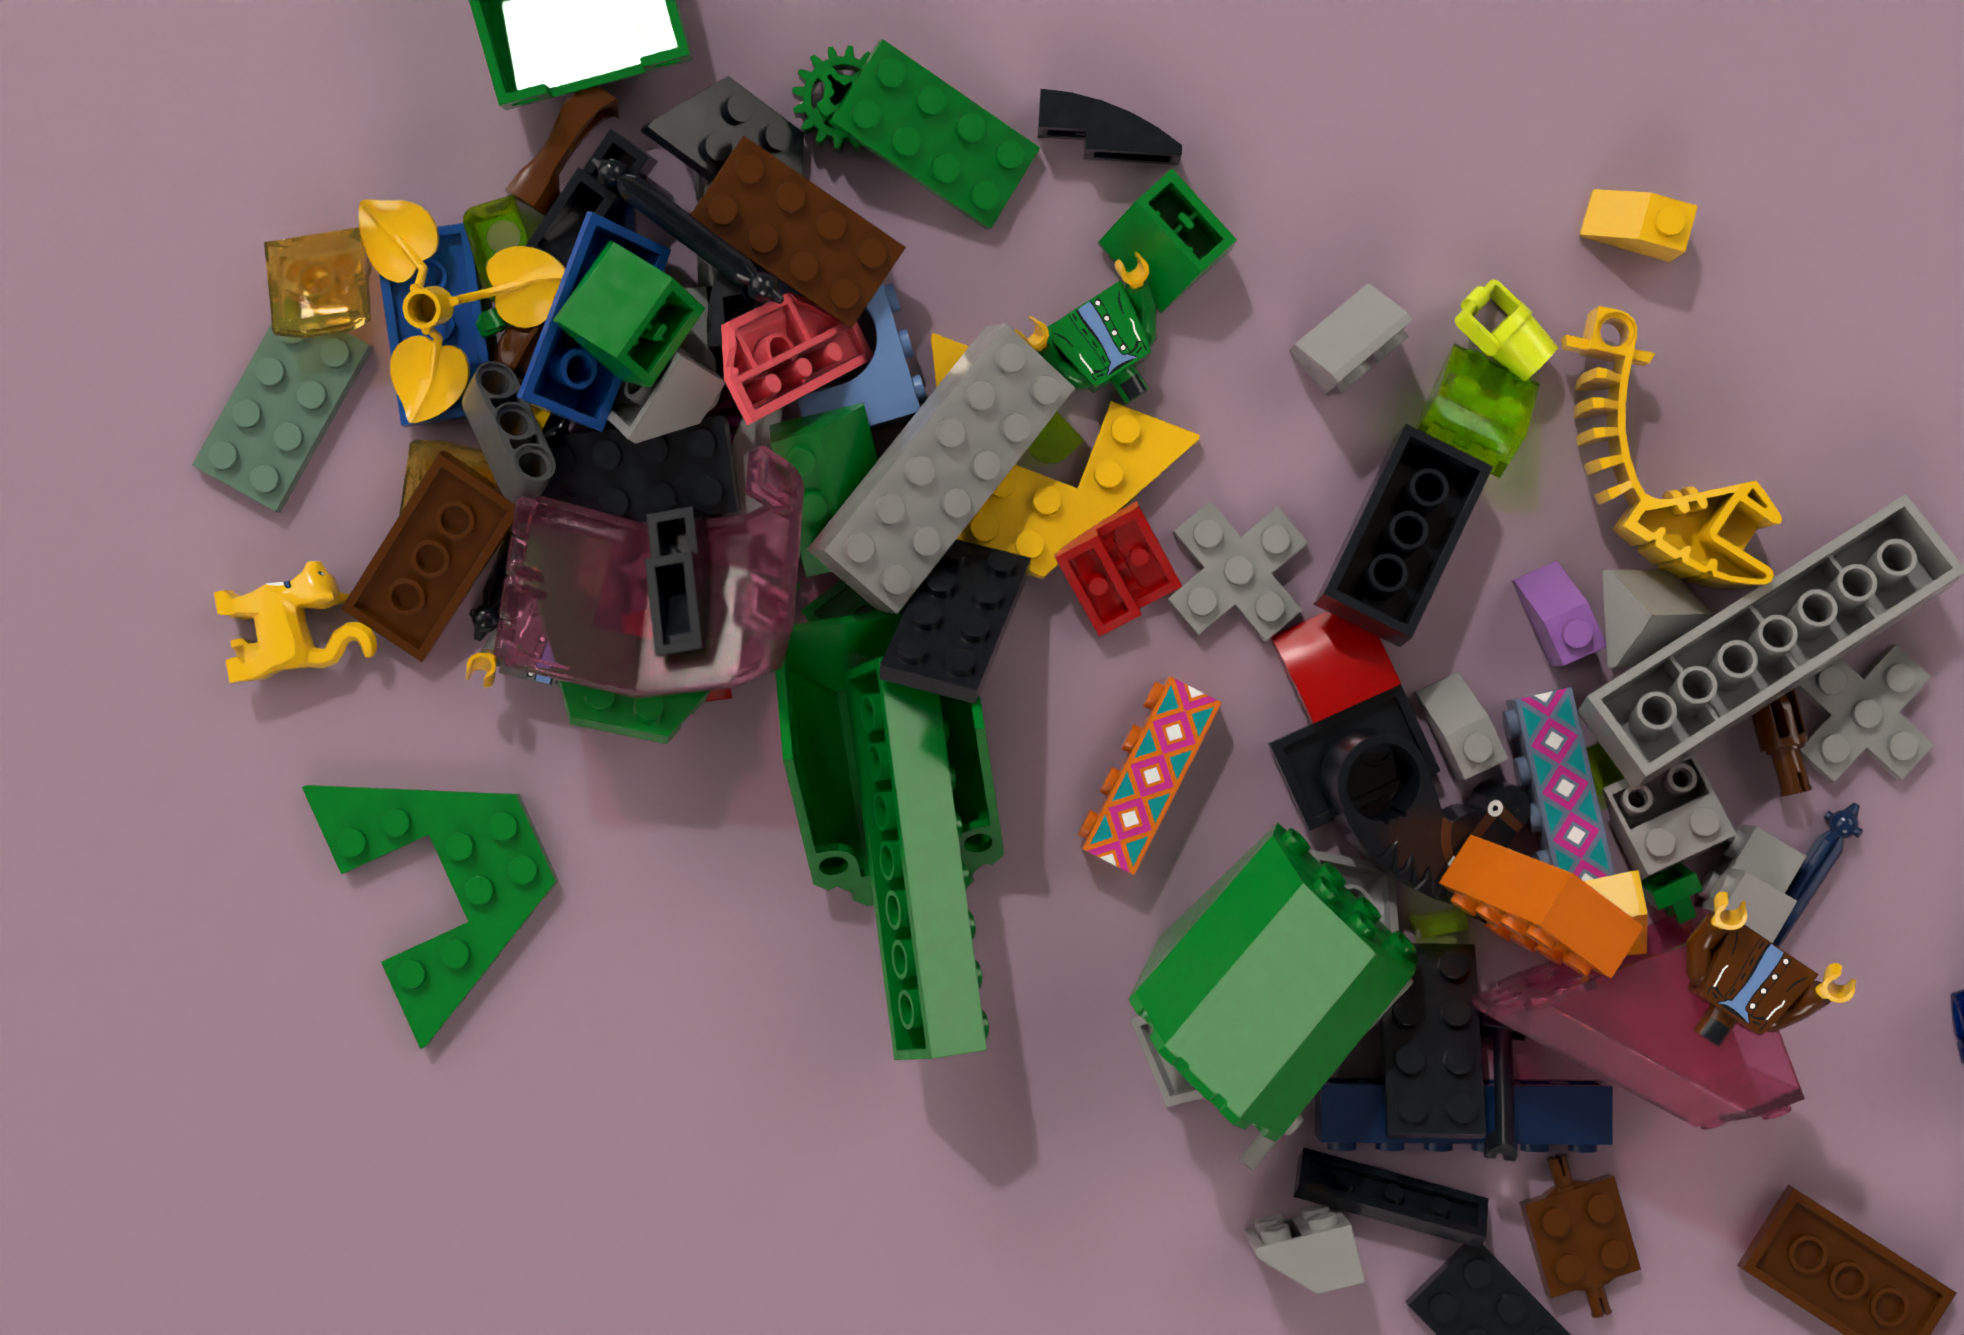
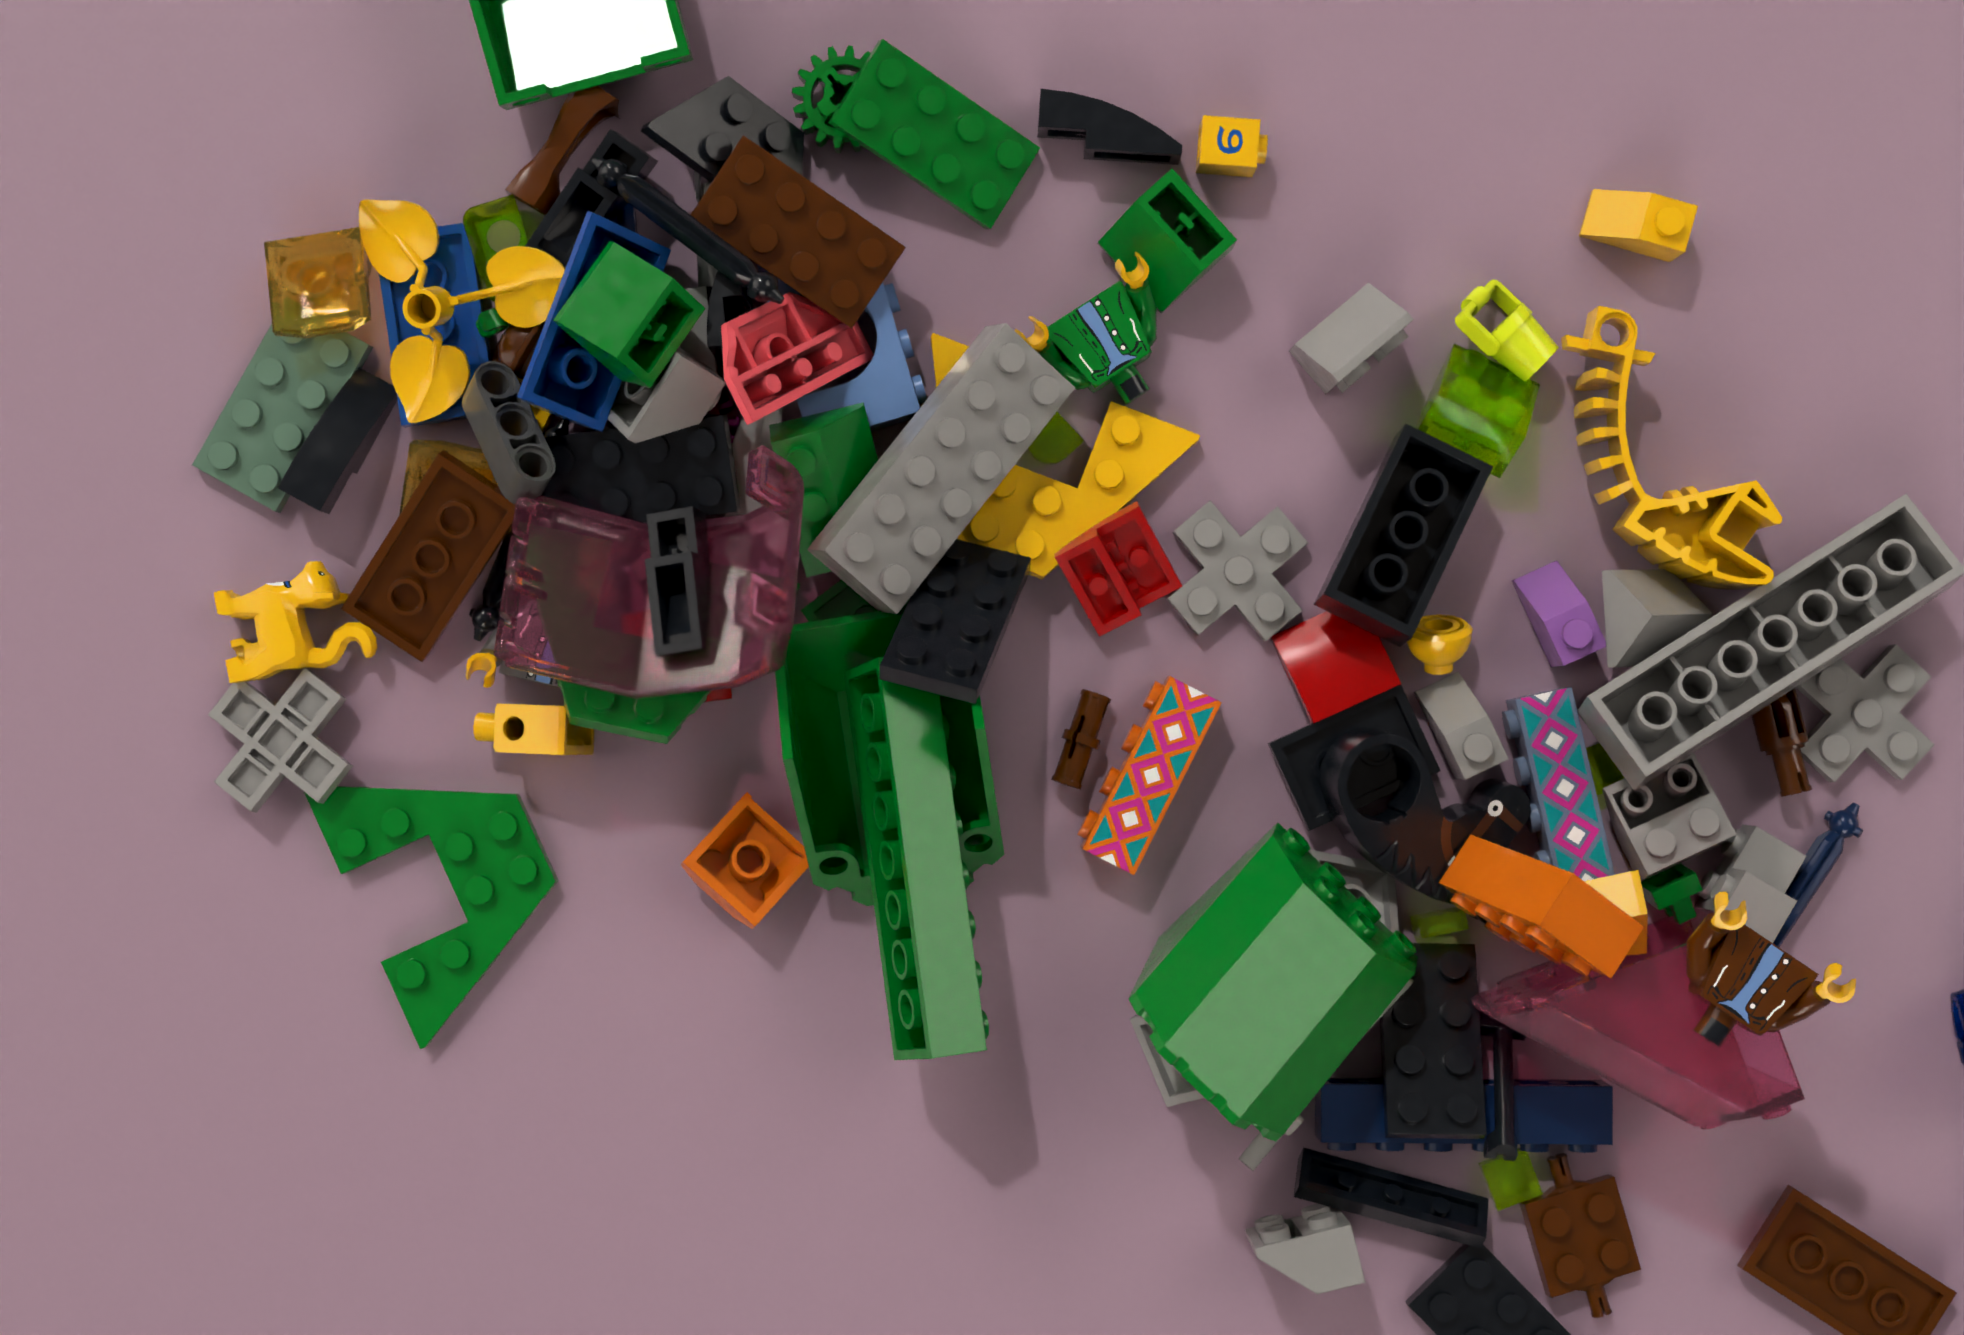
(280, 740): none -> light grey plate
(340, 441): none -> black slope
(533, 730): none -> yellow torso
(746, 862): none -> orange slope
(1081, 739): none -> reddish brown pin
(1230, 146): none -> yellow brick
(1440, 642): none -> yellow brick
(1510, 1180): none -> clear neon green tile

